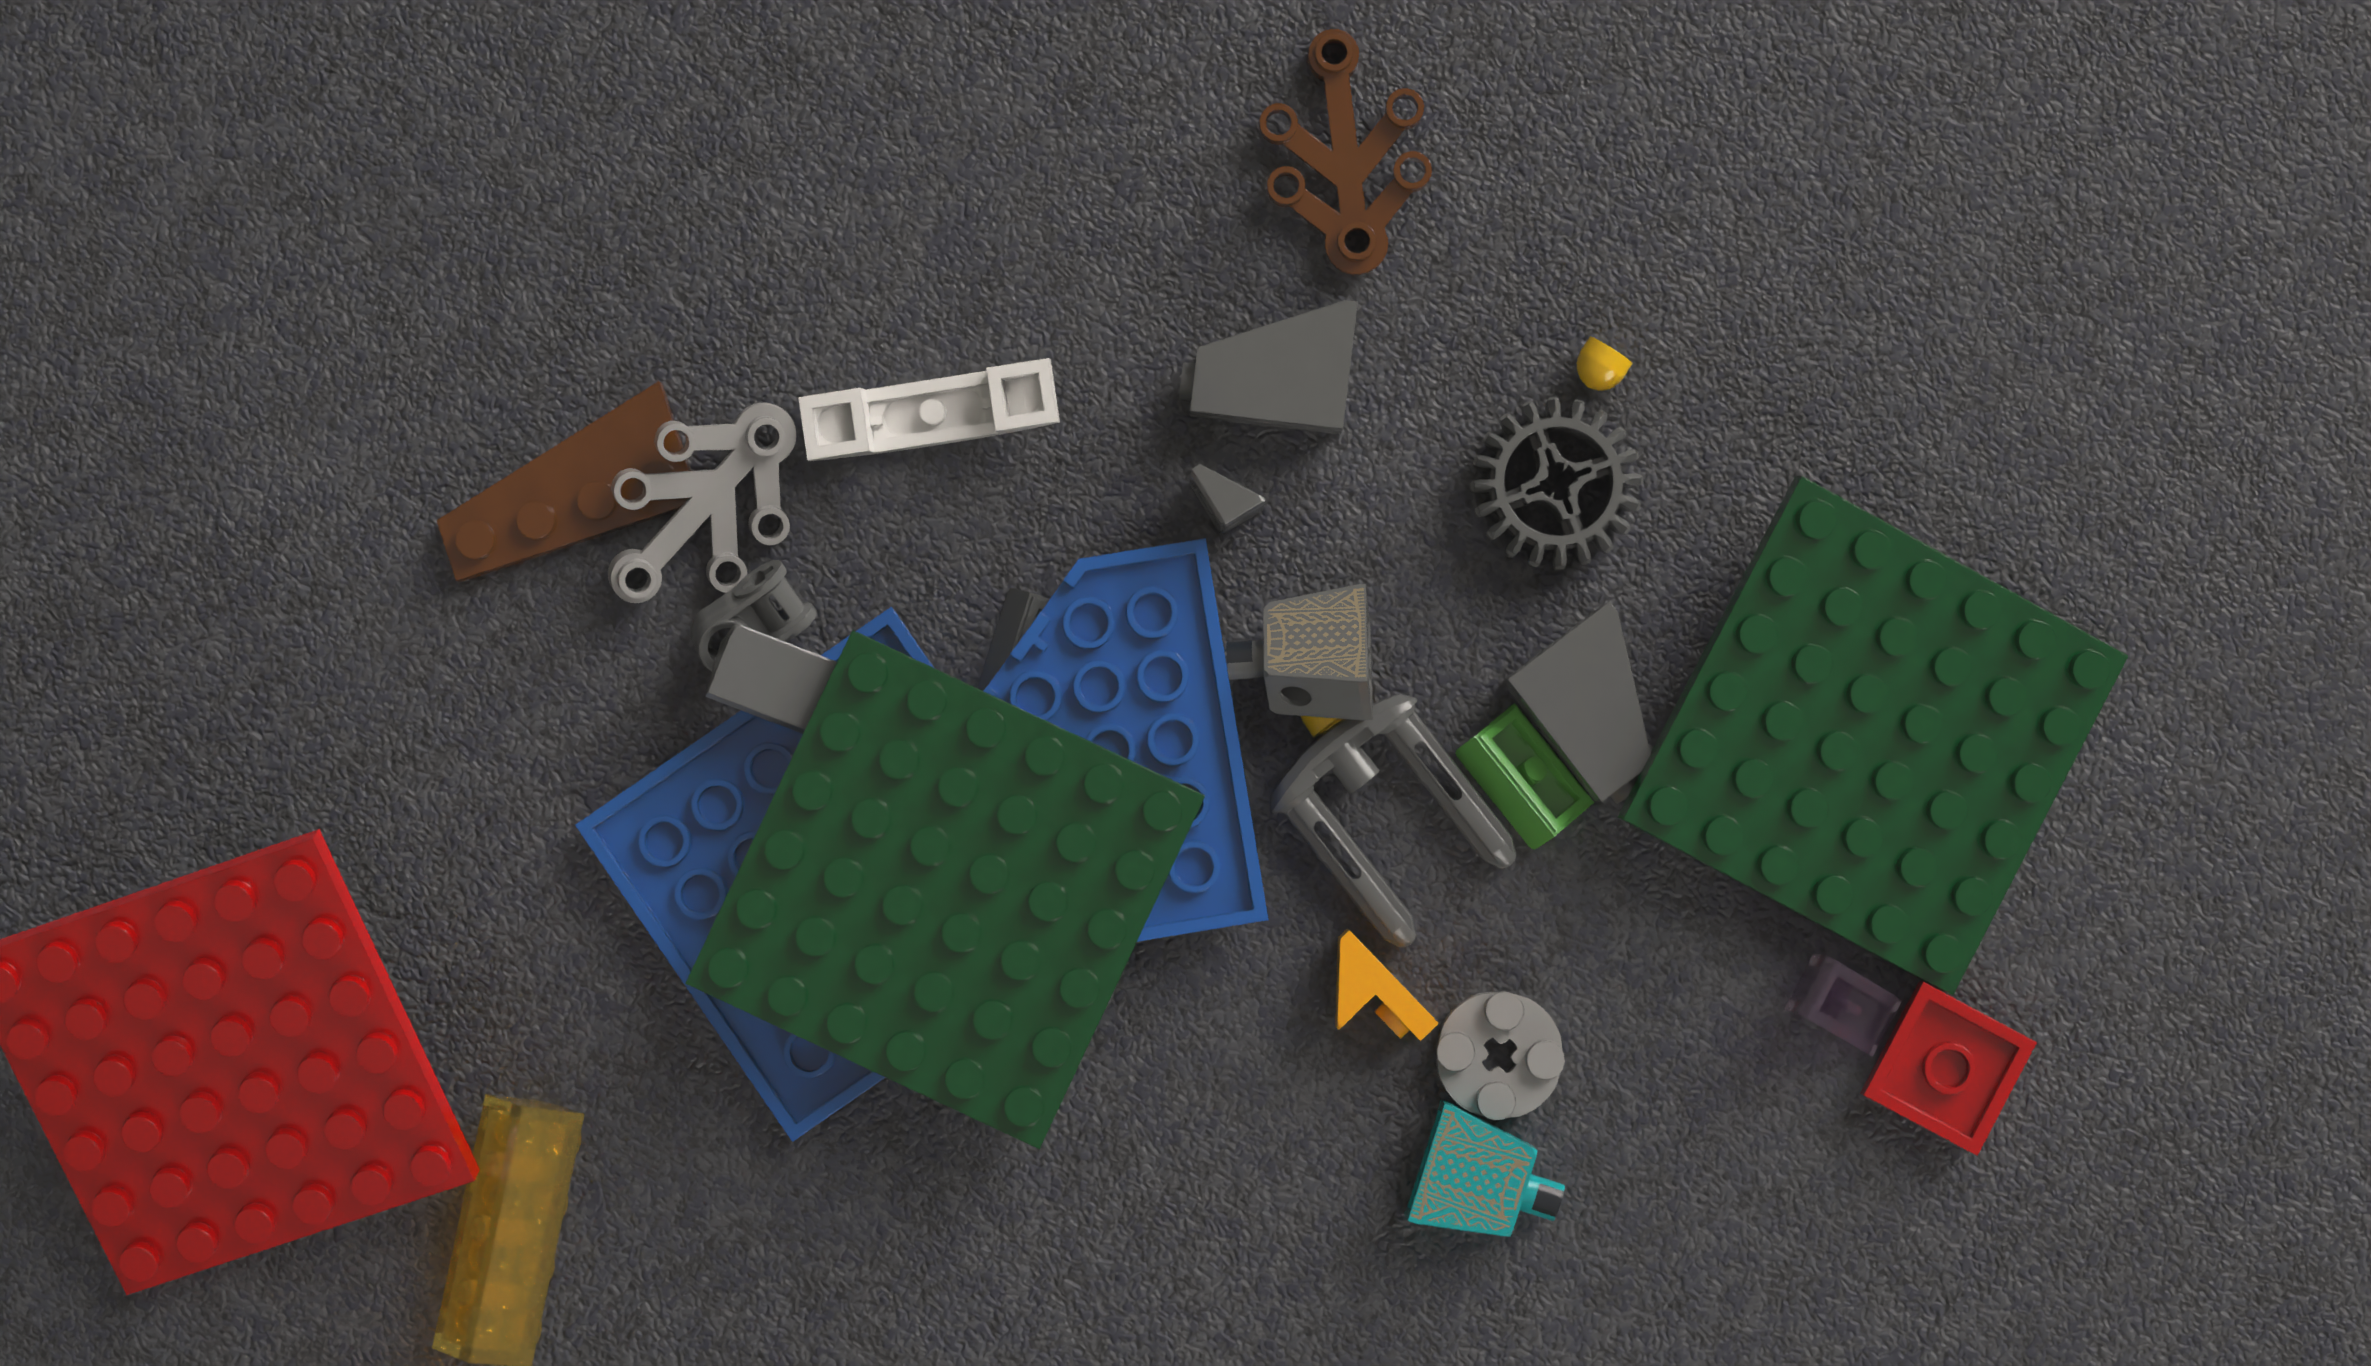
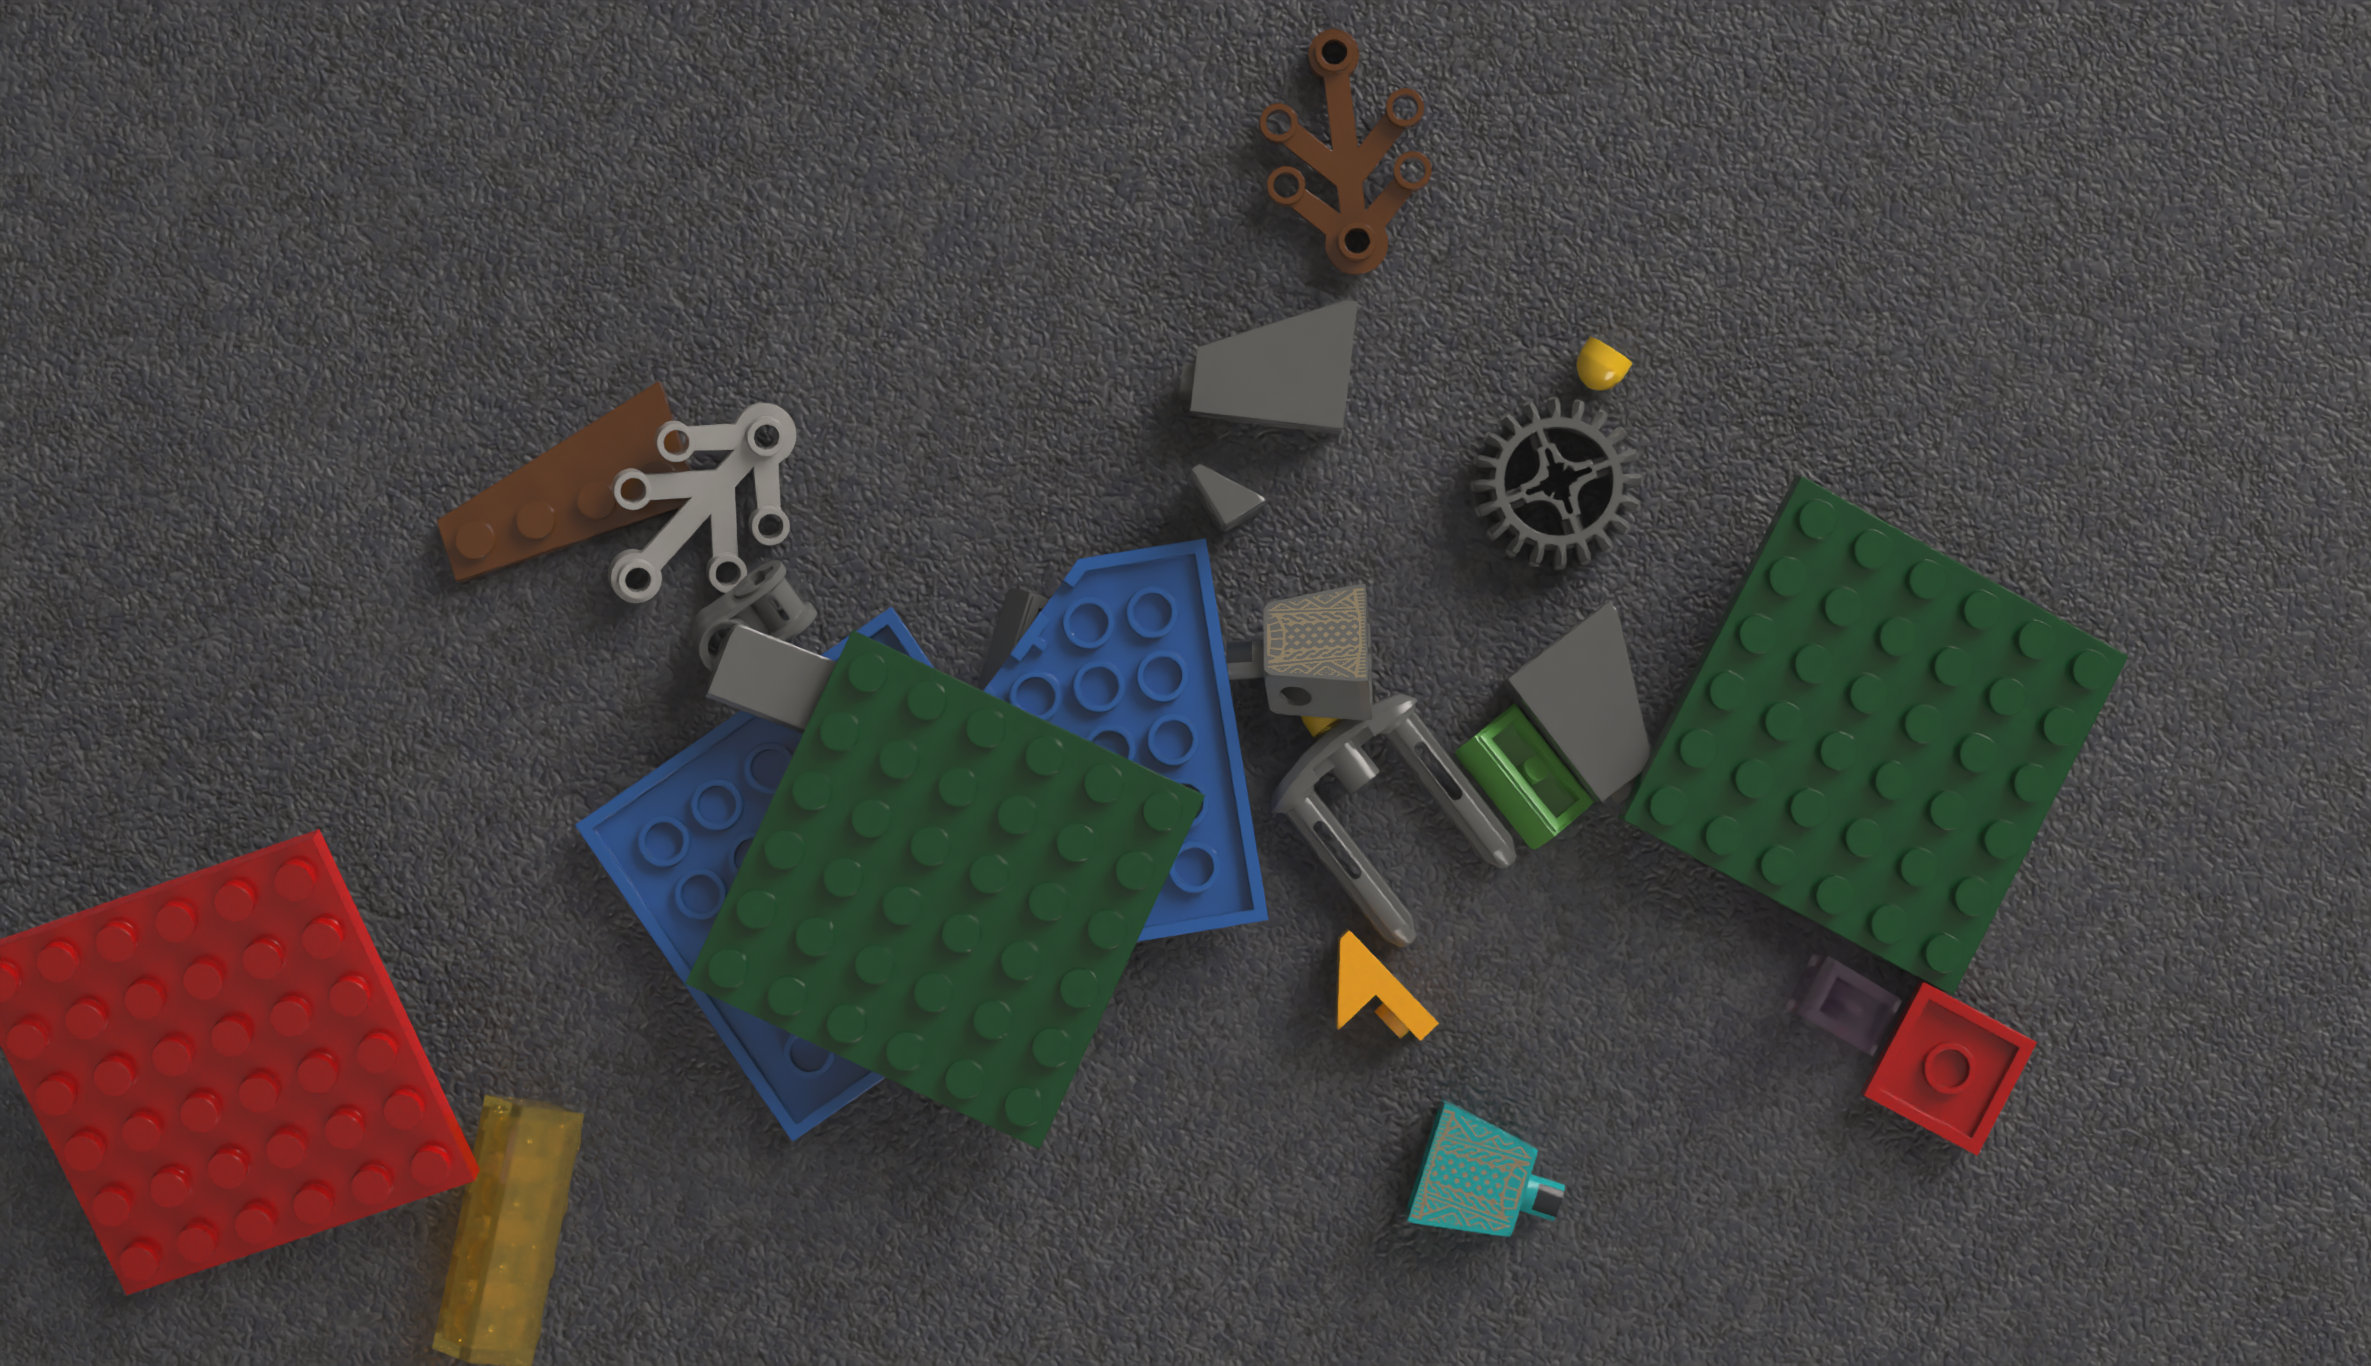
(929, 411): white slope -> none
(1462, 1050): light grey plate -> none

